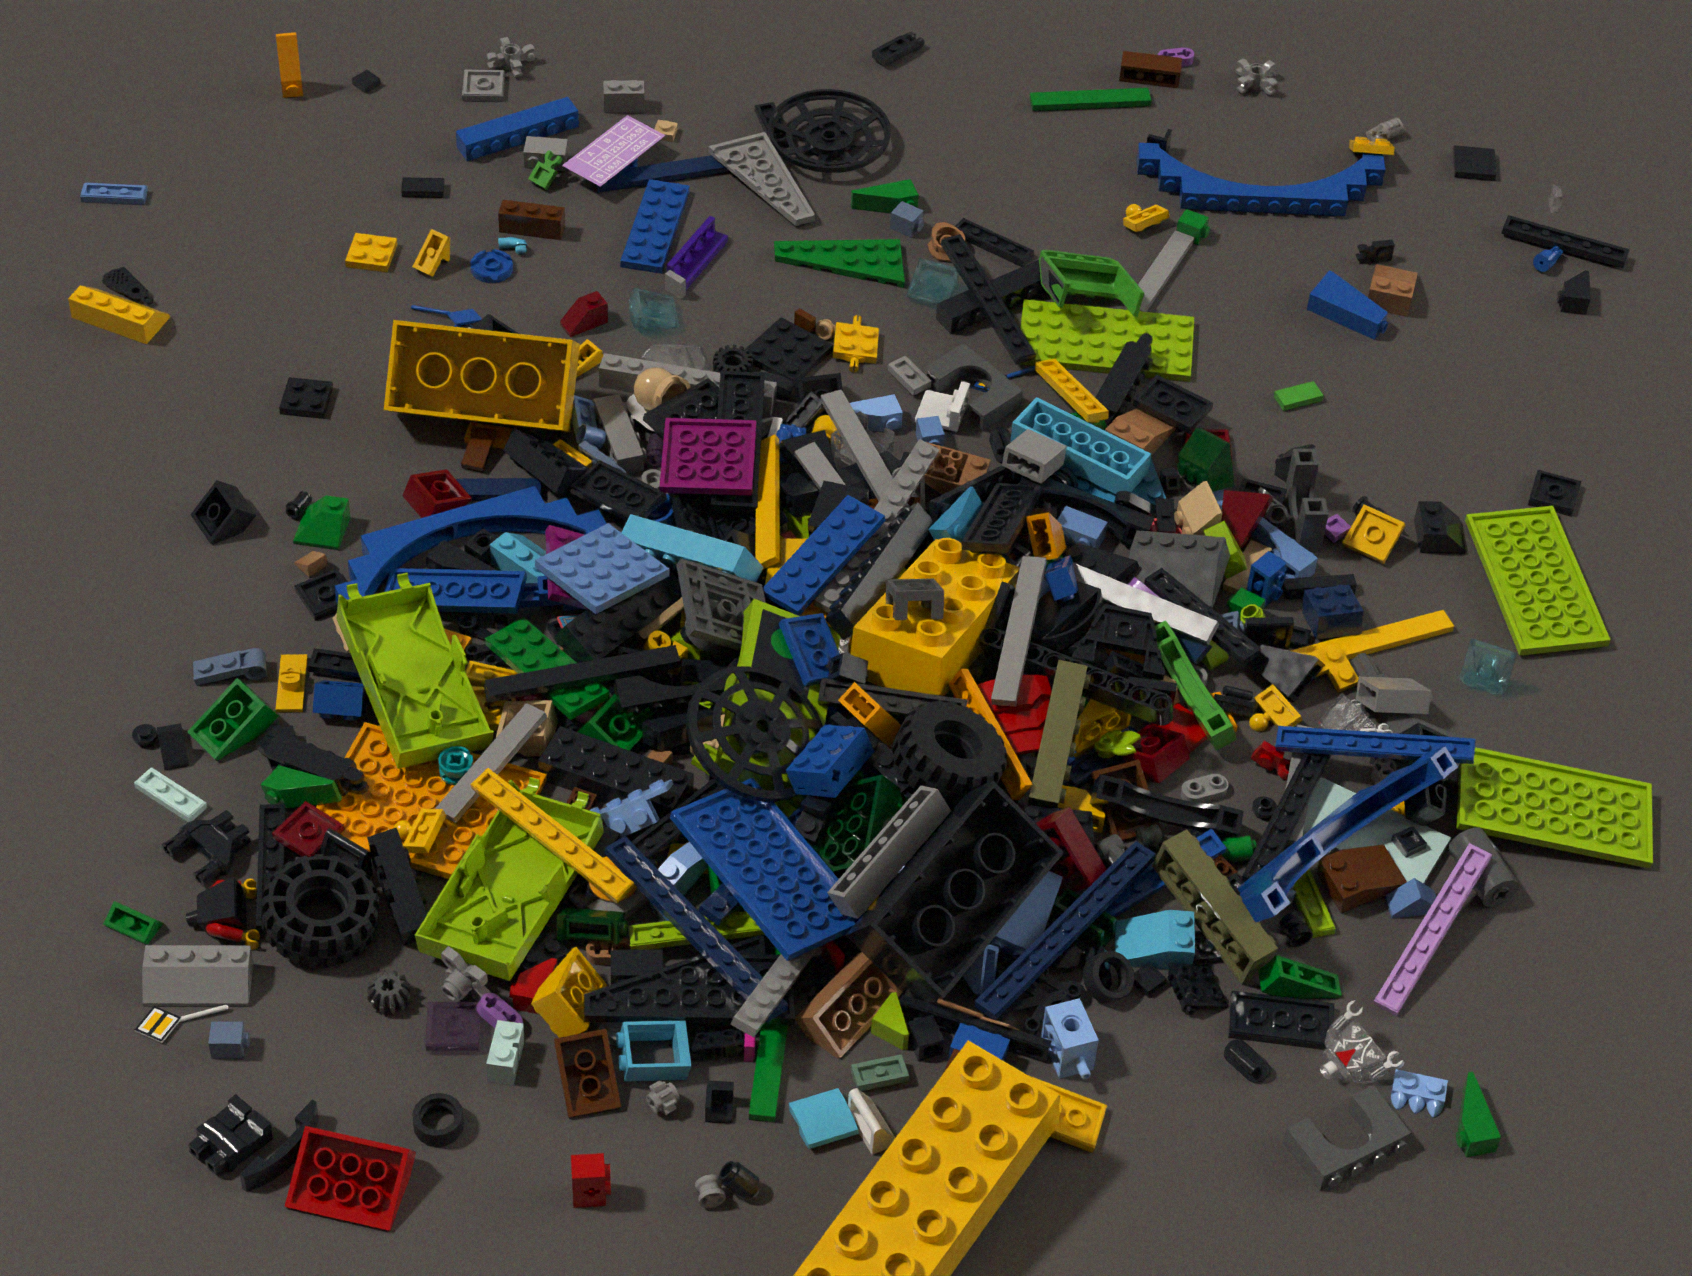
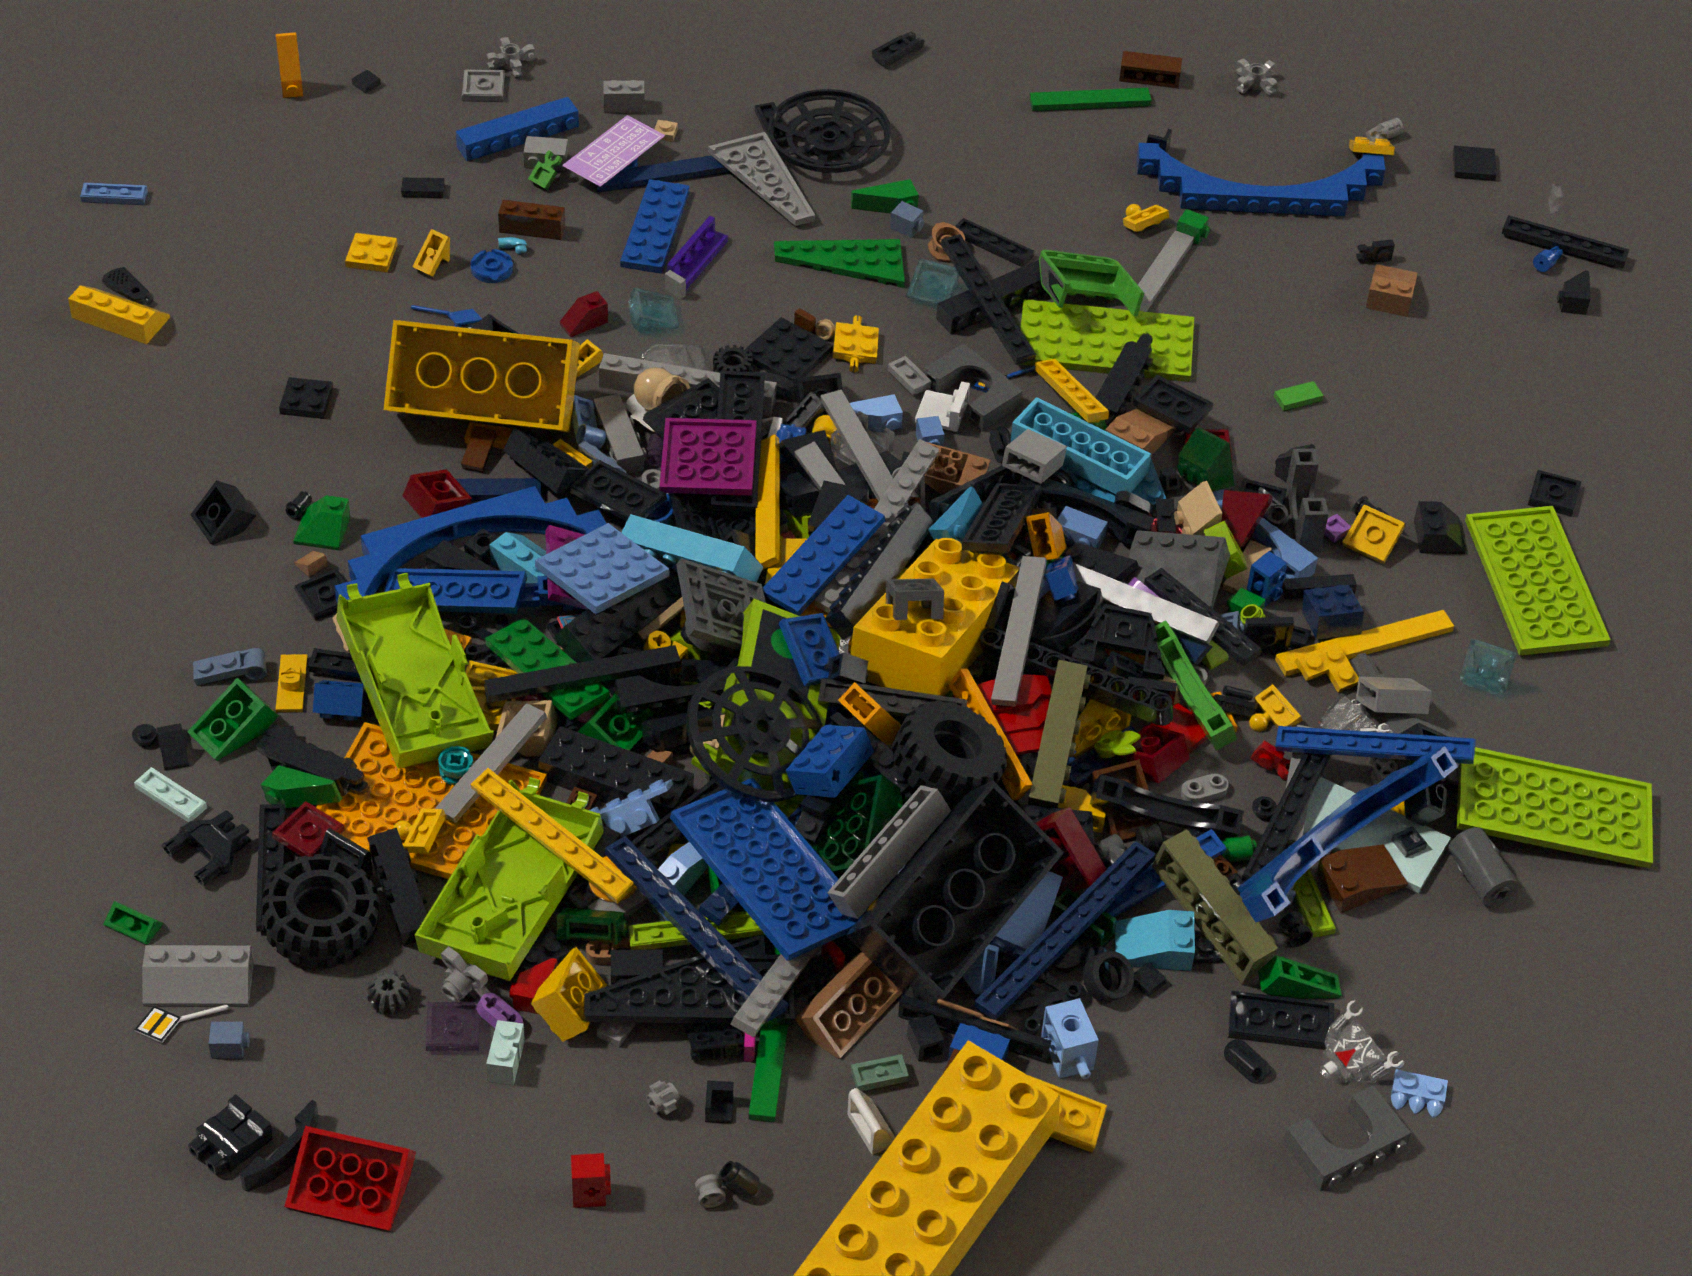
(223, 911): black torso -> none
(442, 1136): black tyre -> none
(587, 1073): reddish brown slope -> none
(654, 1031): medium azure window -> none
(823, 1118): medium azure slope -> none
(890, 1023): lime slope -> none
(1185, 53): medium lavender beam -> none
(1195, 986): black hinge -> none
(1287, 669): black slope -> none
(1347, 306): blue slope -> none
(1410, 899): medium blue slope -> none
(1432, 929): lavender tile -> none
(1476, 1127): green slope -> none

